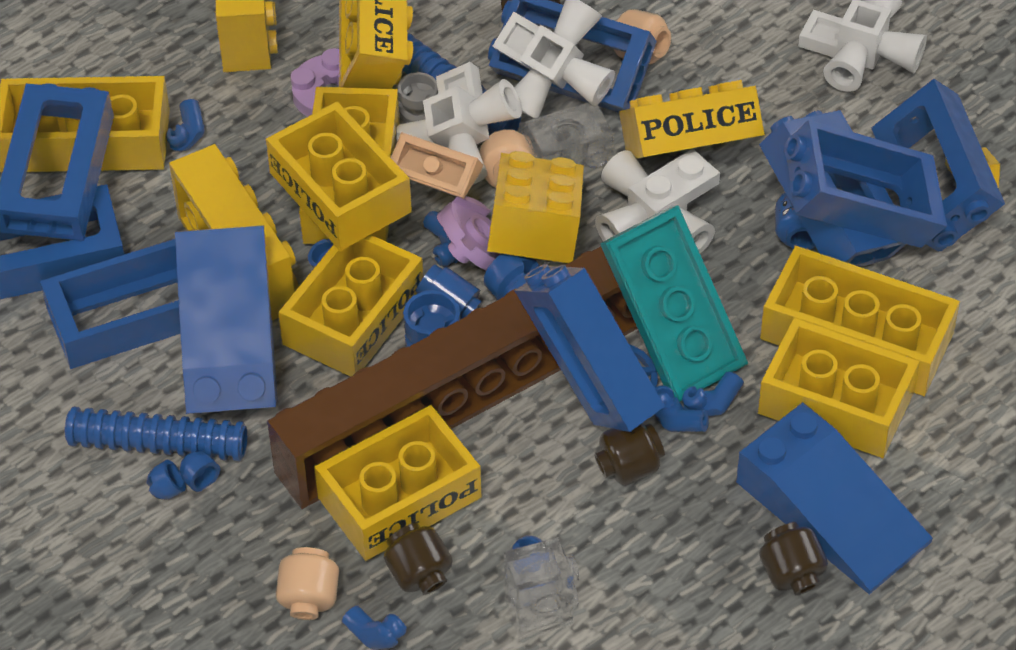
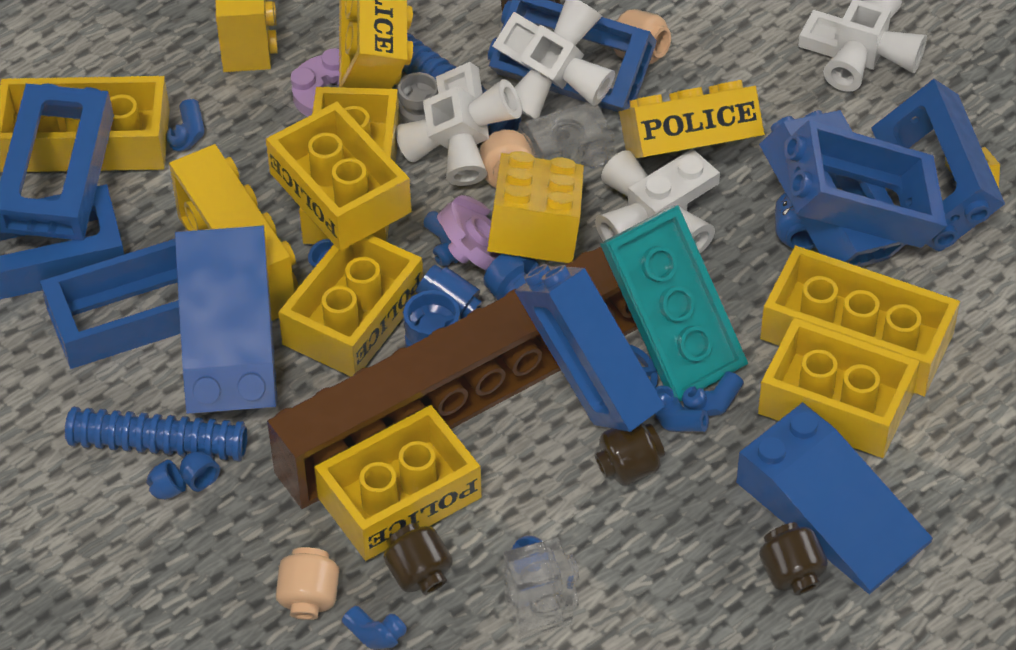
(436, 165): light nougat slope -> none

